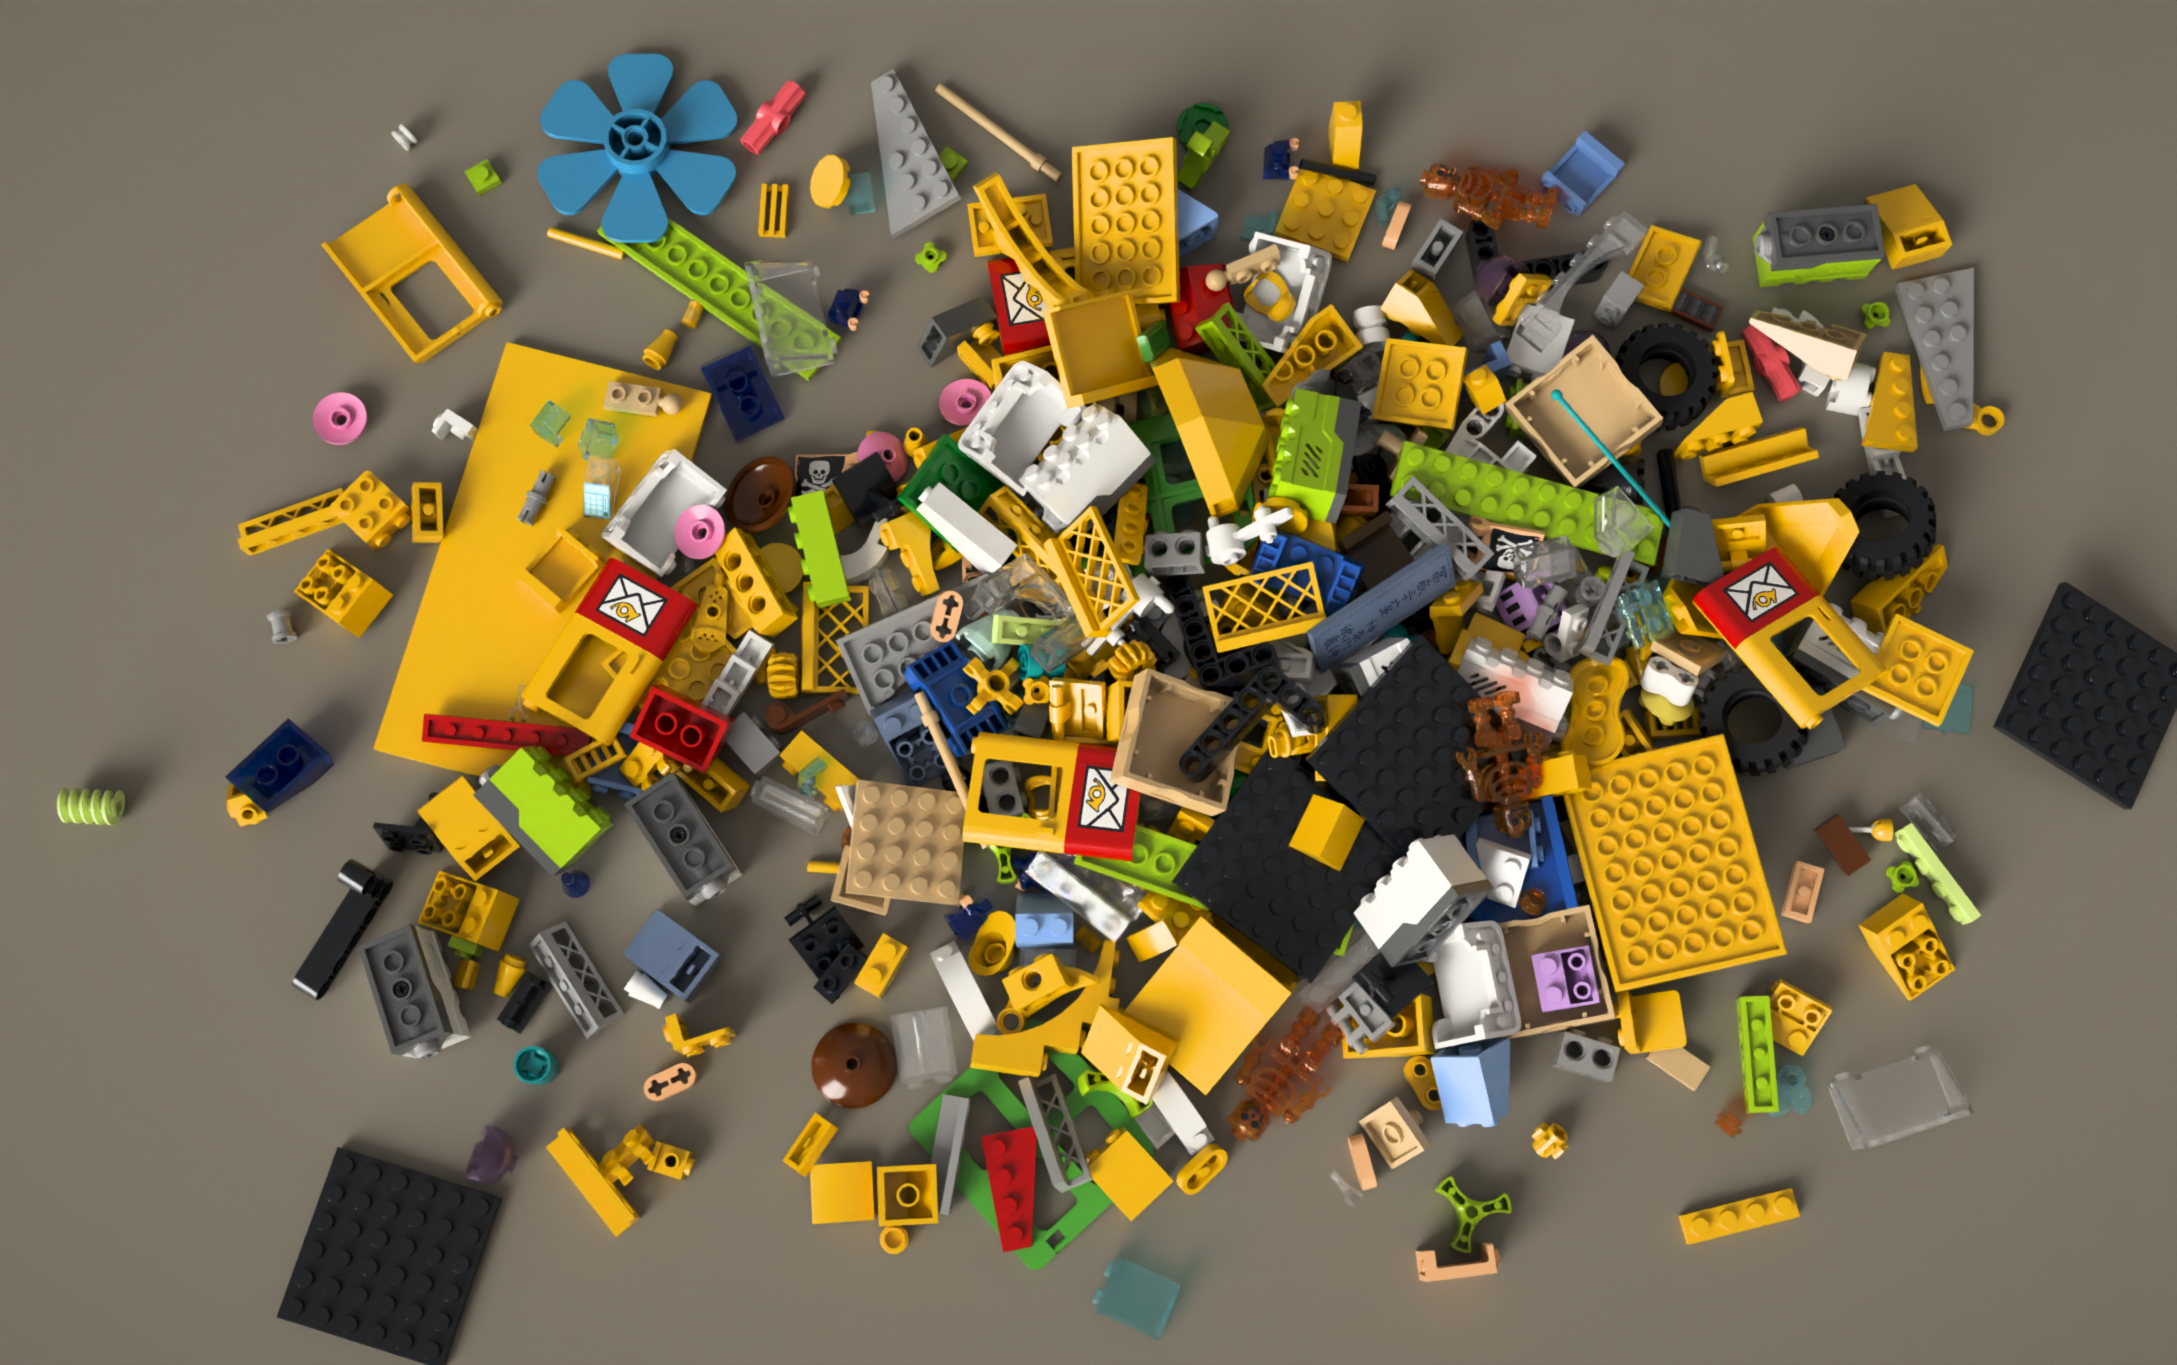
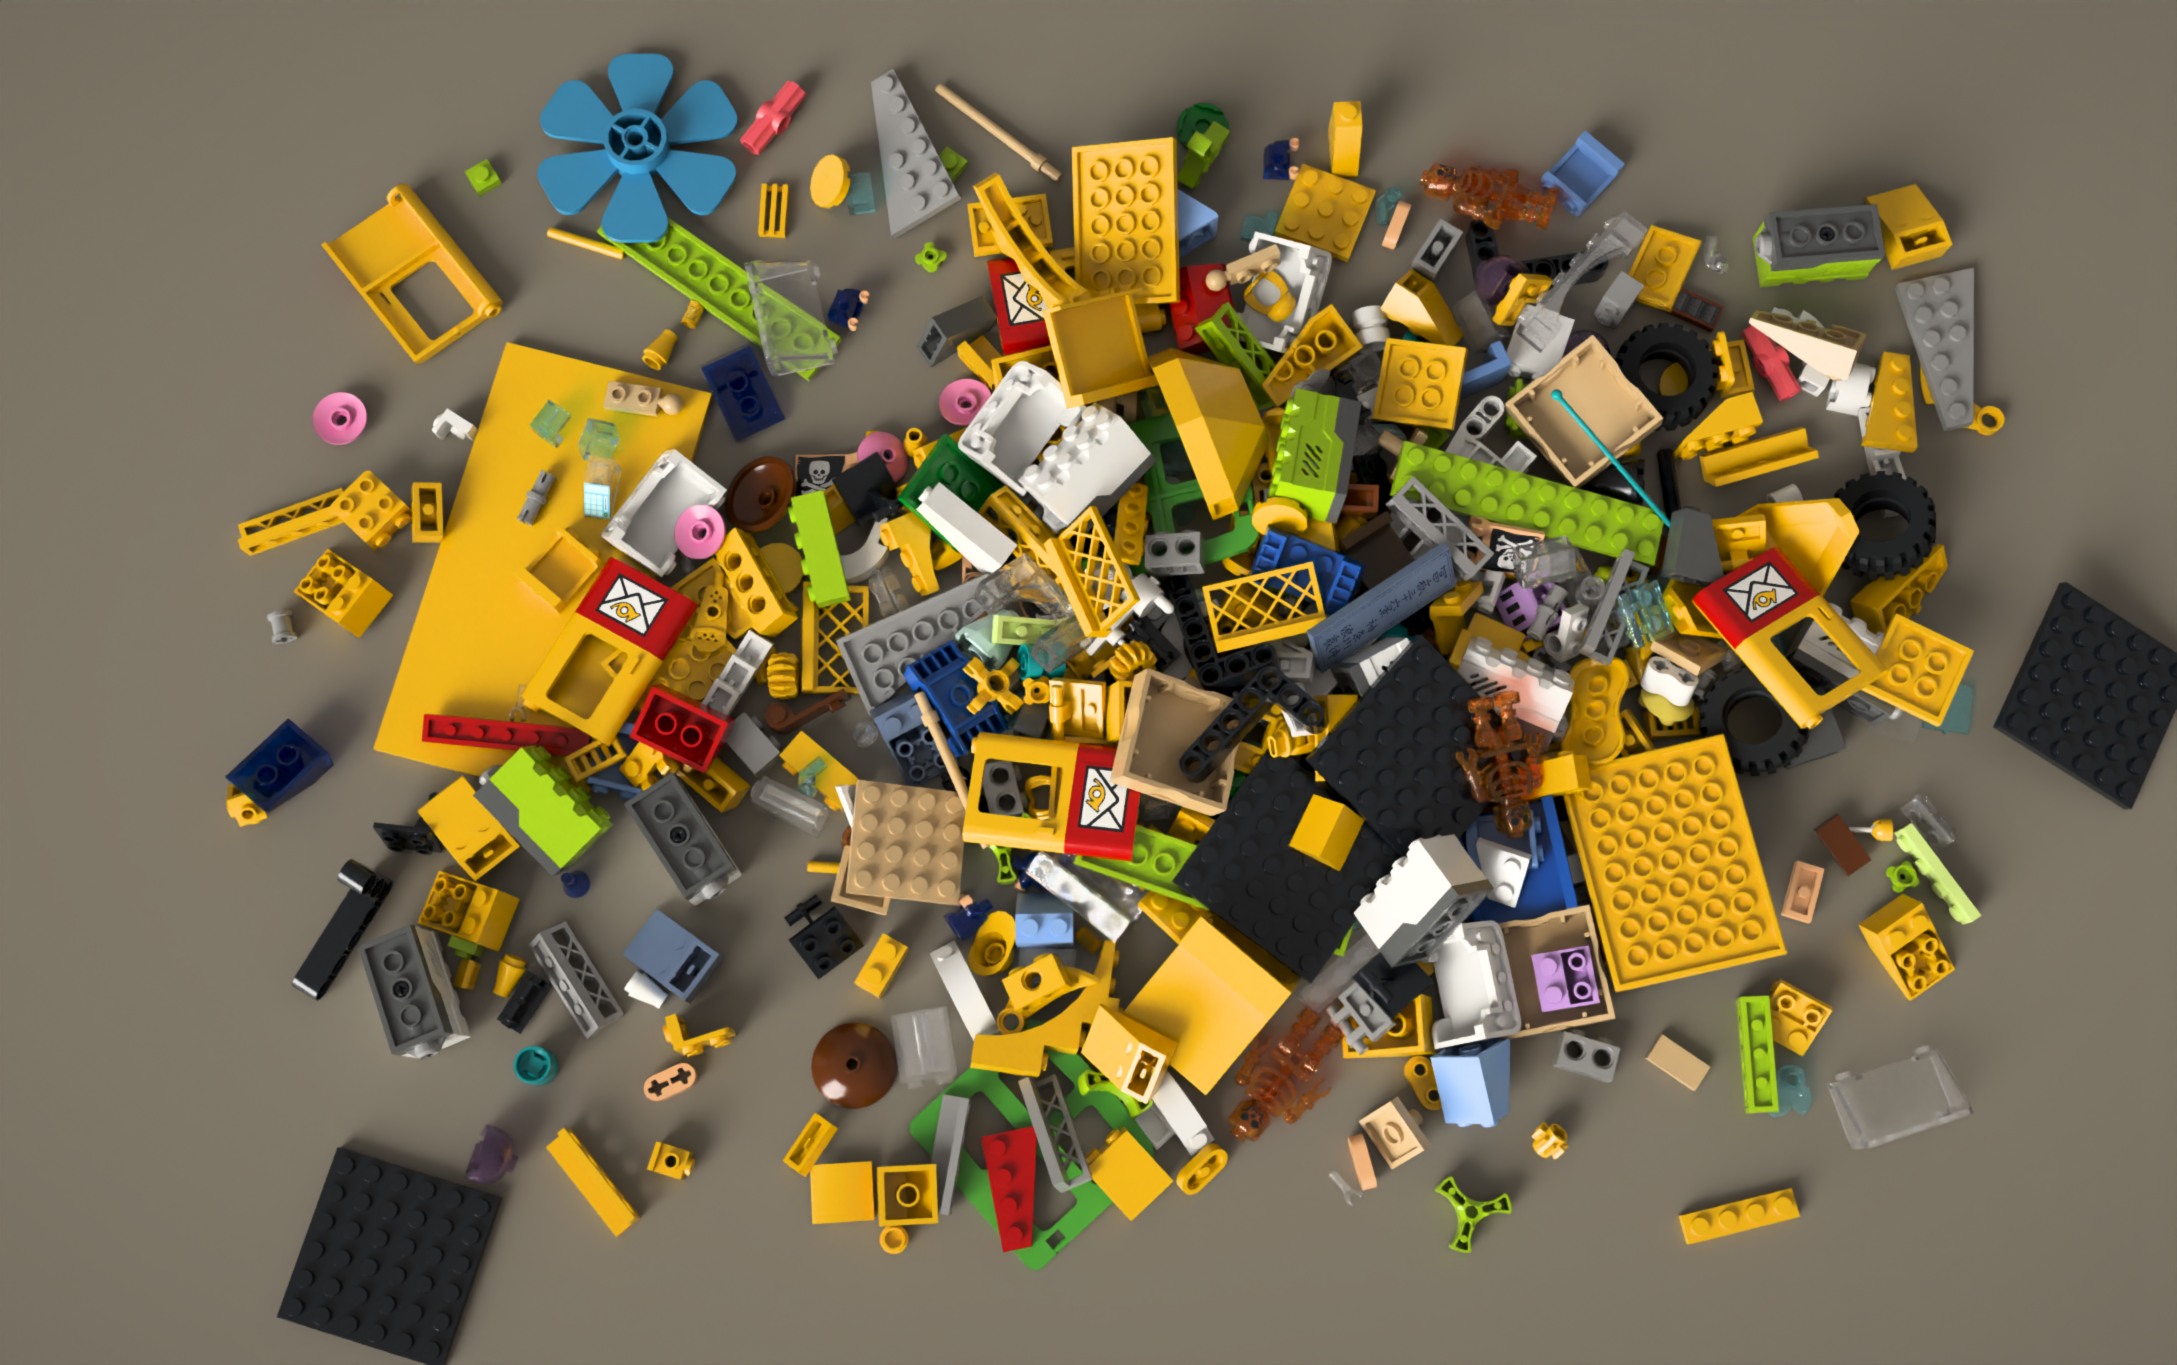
(90, 808): yellowish green piece -> none
(404, 137): white bush -> none
(634, 1146): yellow plate -> none
(840, 973): black hinge -> none
(953, 617): light nougat beam -> none
(986, 334): yellow bush -> none
(1136, 1297): clear light blue panel -> none
(1153, 939): yellow slope -> none
(1154, 341): bright green tile -> none
(1227, 540): white piece -> none
(1336, 171): black bar -> none
(1429, 1270): light nougat panel -> none
(1484, 389): yellow brick -> none
(1532, 901): clear orange plate -> none
(1618, 522): clear slope -> none
(1650, 1021): yellow bracket -> none
(1729, 1124): clear orange plate -> none
(1879, 308): lime plate -> none

